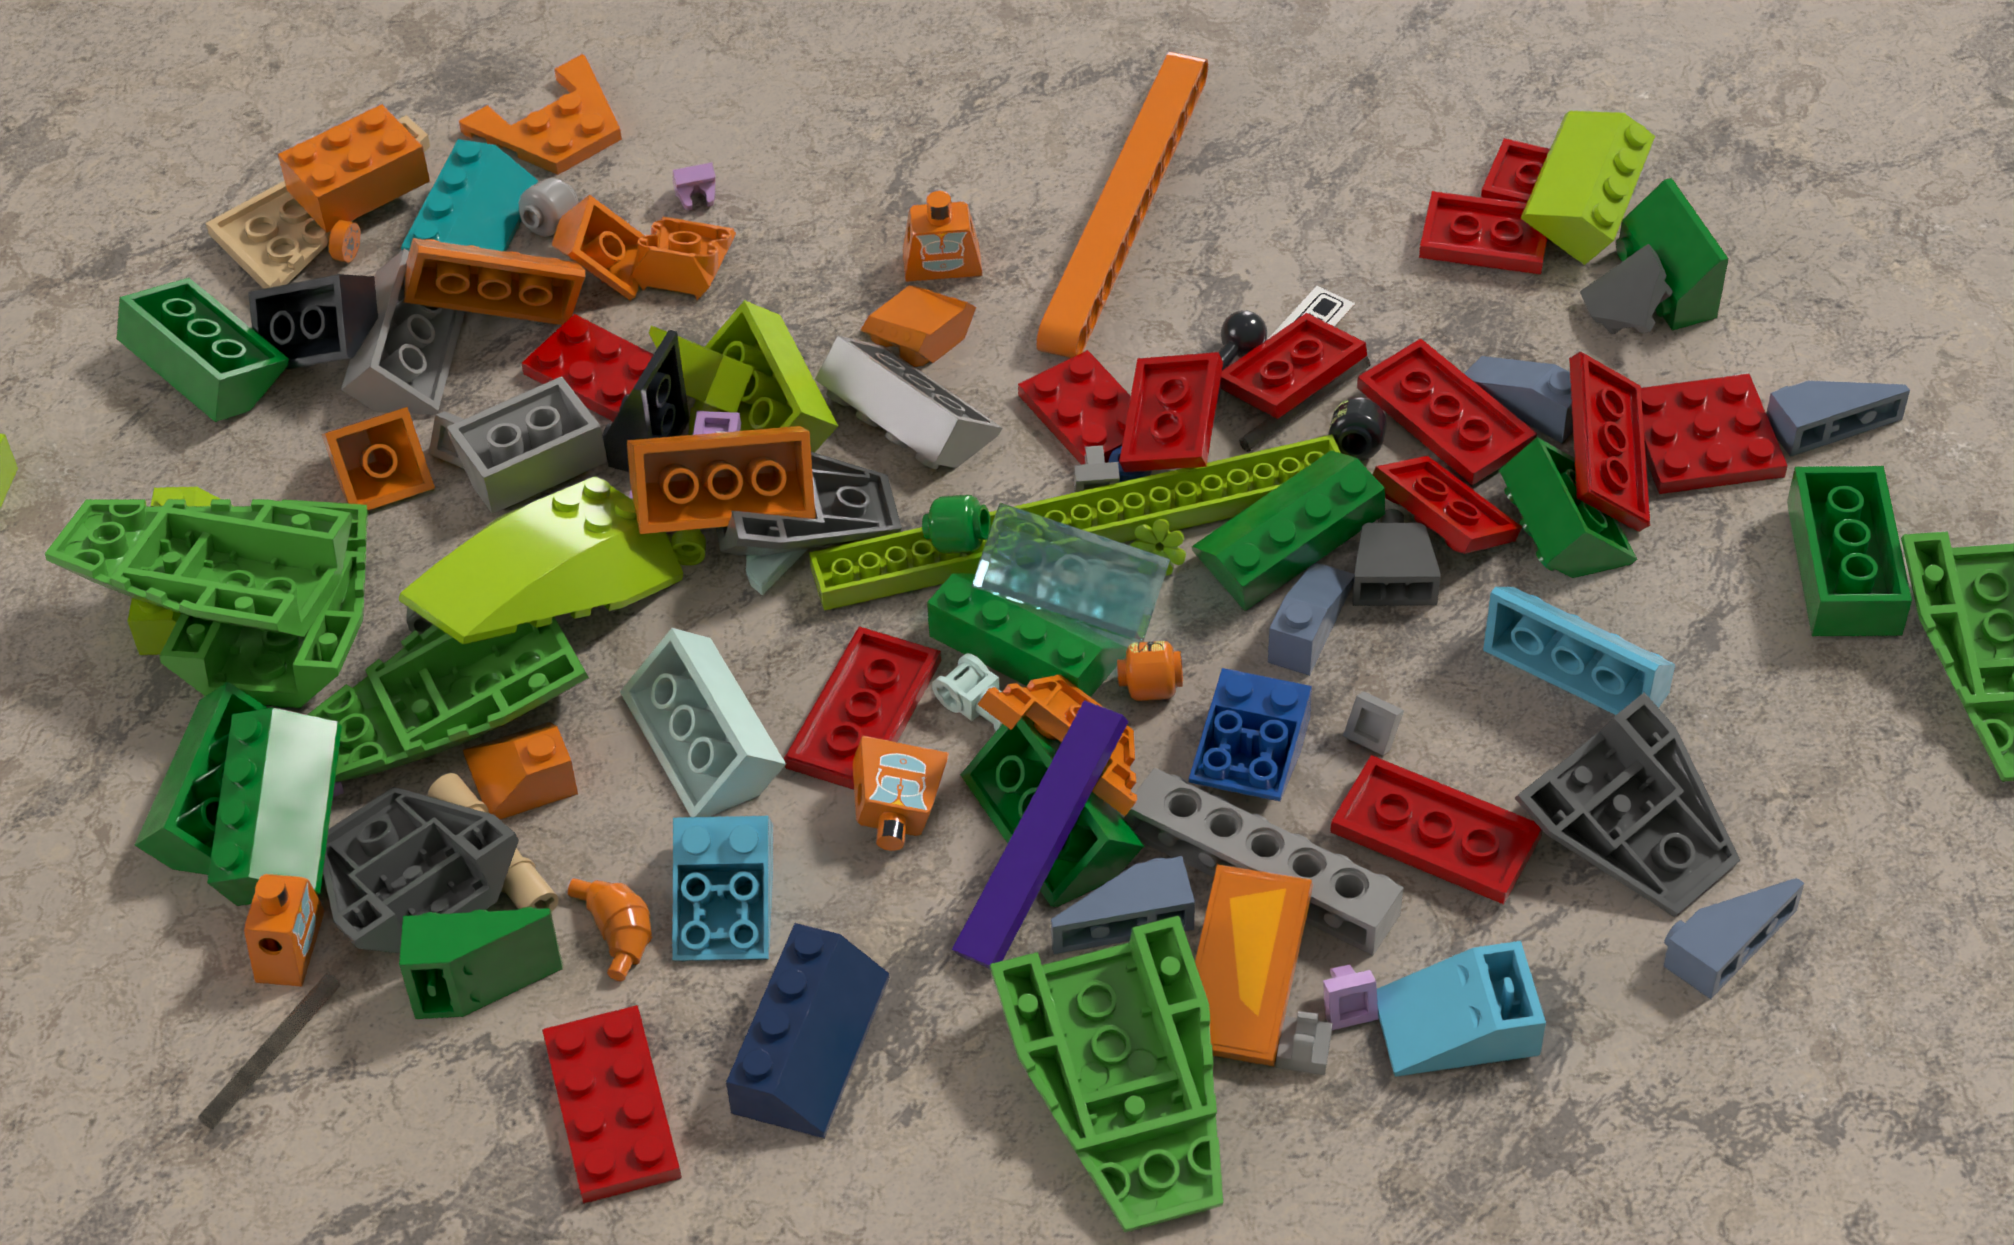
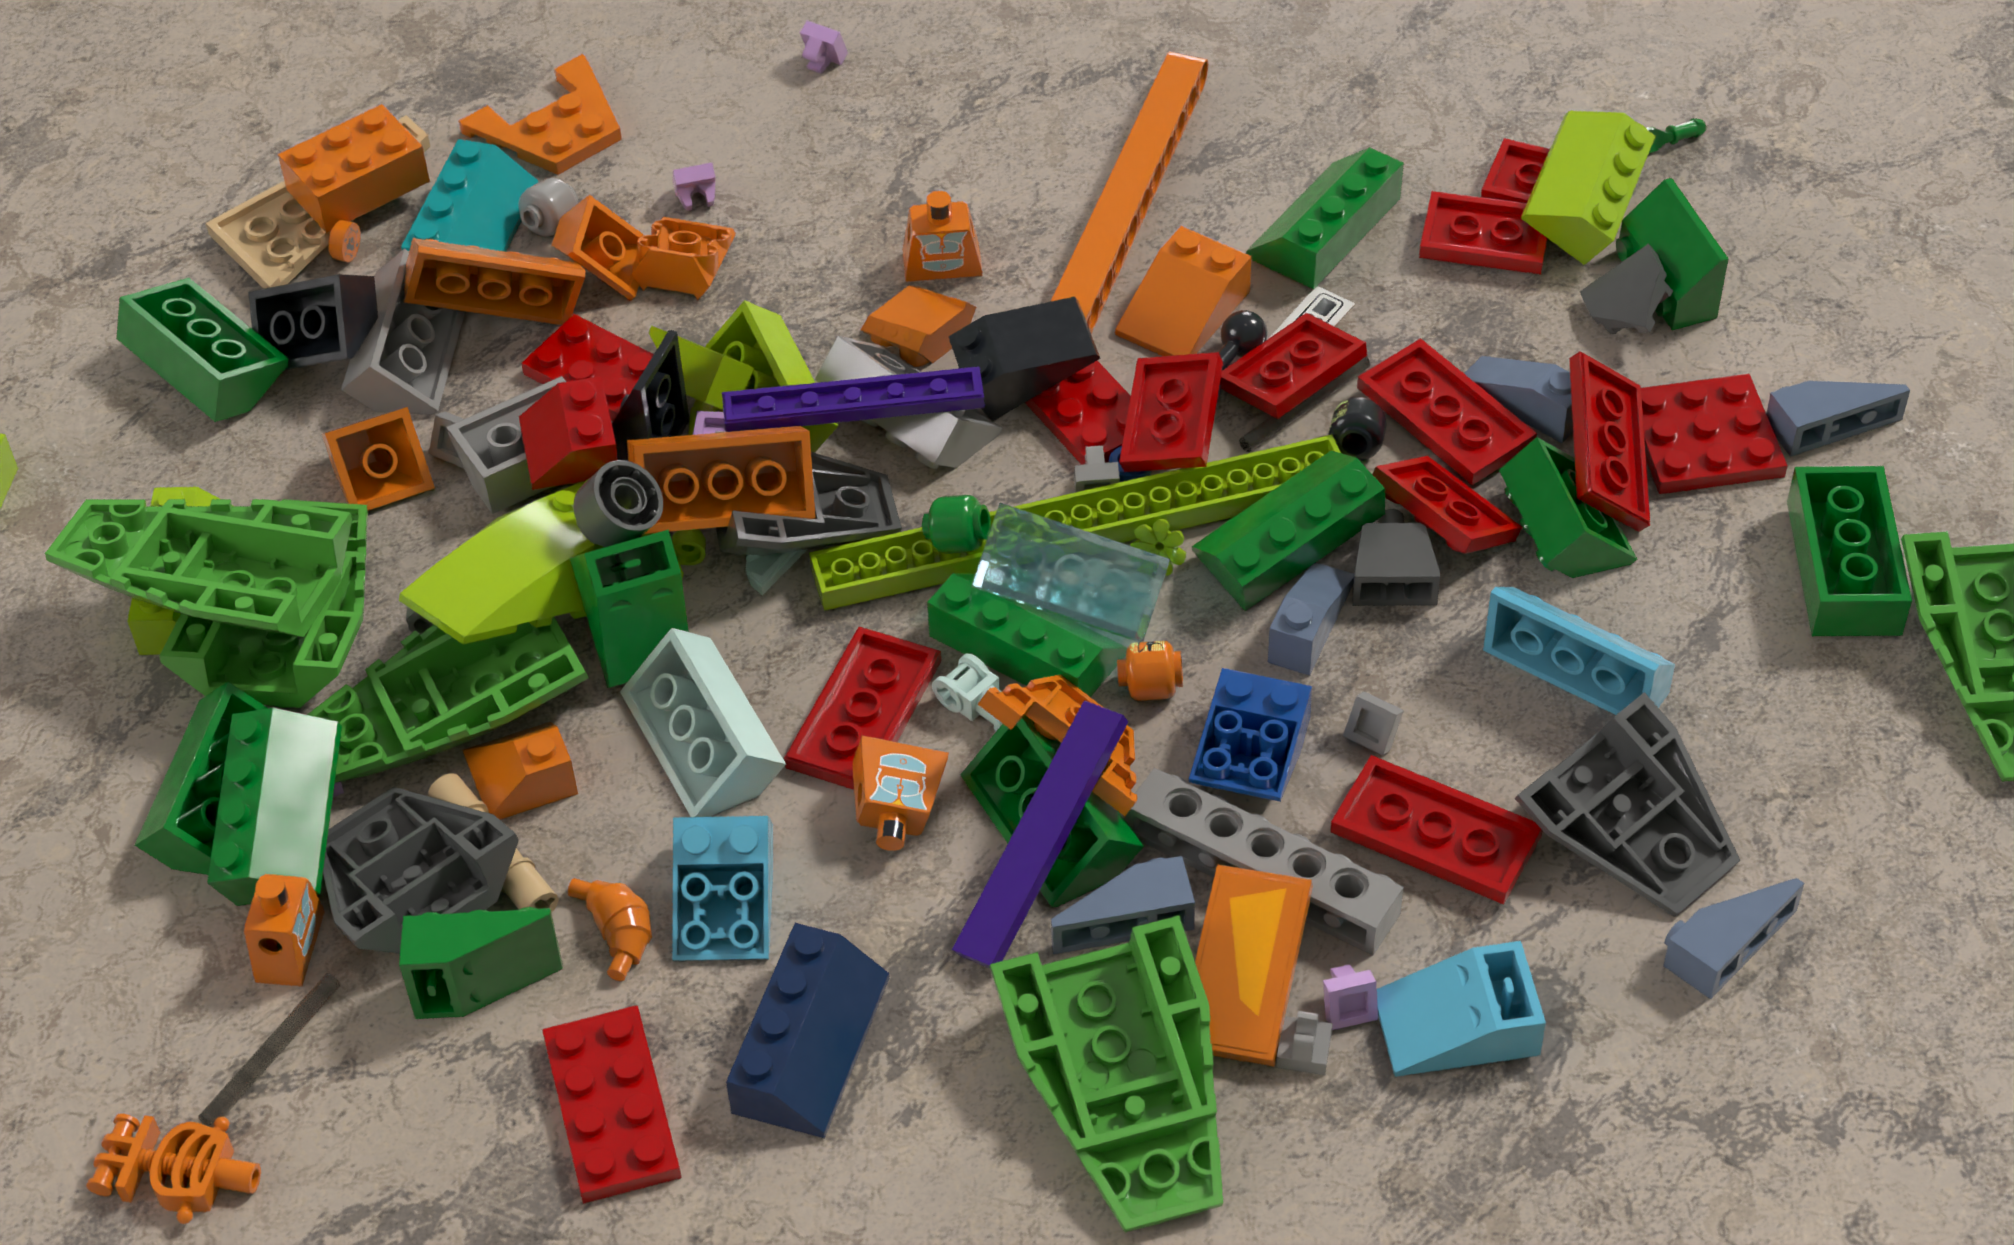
(184, 1154): none -> orange torso
(568, 433): none -> red slope
(618, 504): none -> dark grey piece
(630, 600): none -> green slope
(822, 46): none -> lavender tile
(853, 399): none -> dark purple tile
(1025, 351): none -> black slope
(1186, 294): none -> orange slope
(1330, 217): none -> green slope
(1673, 134): none -> green piece

